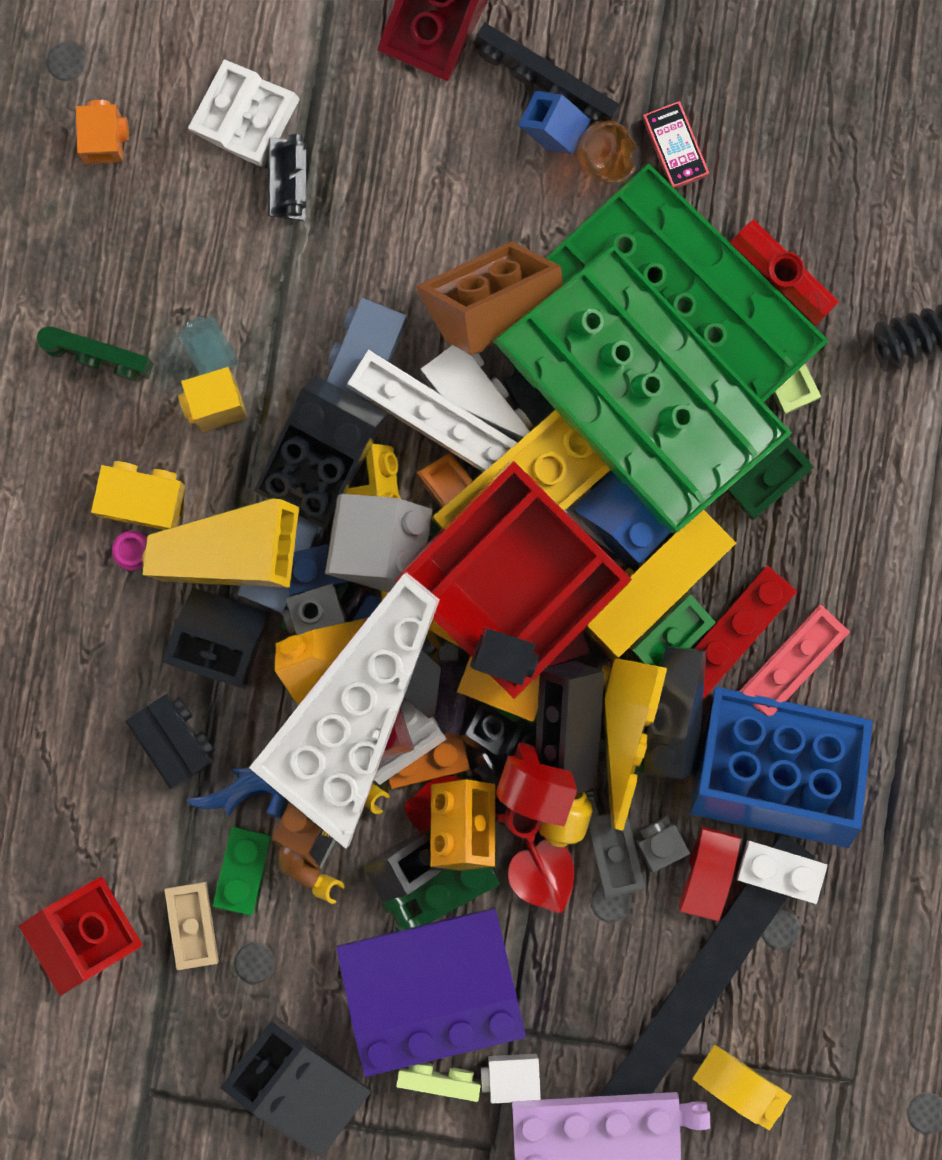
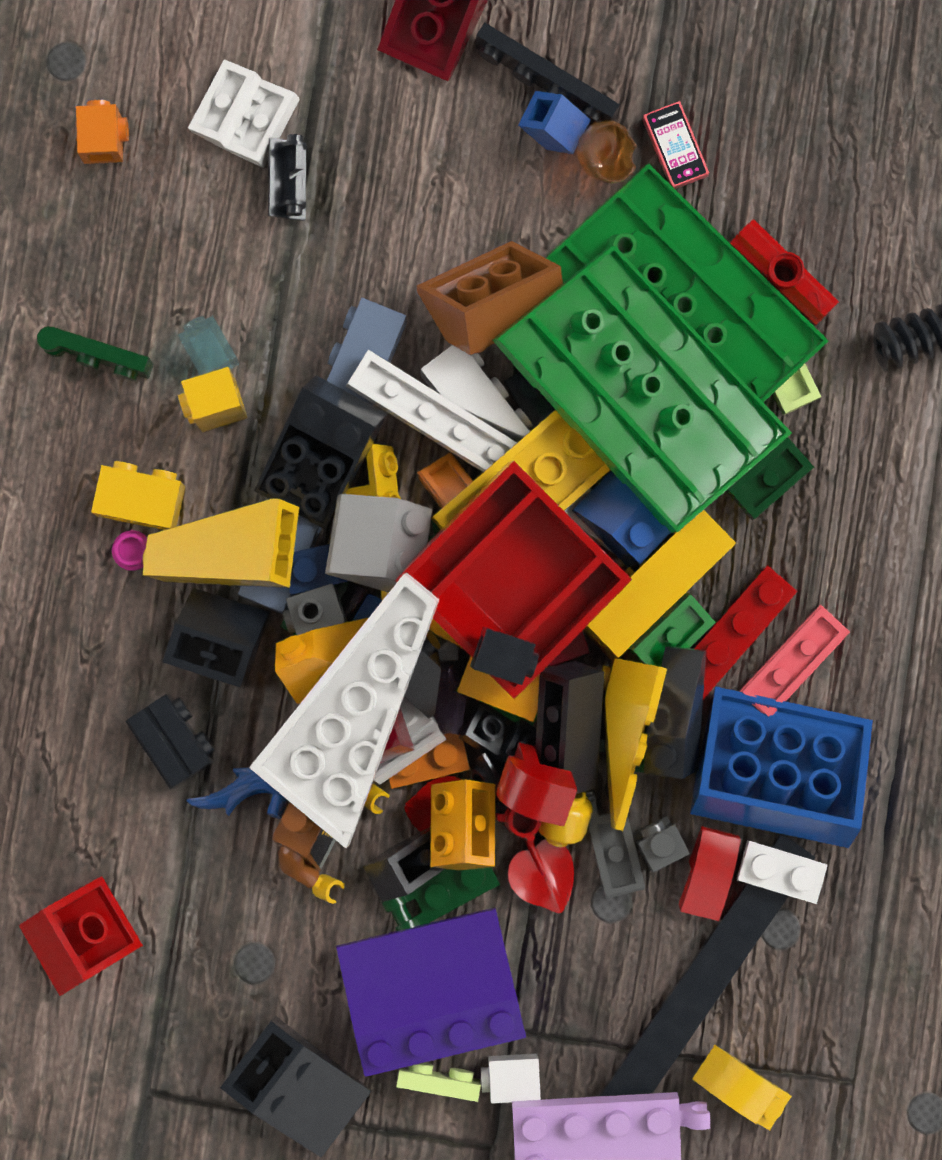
(191, 925): tan plate -> none
(242, 870): green plate -> none

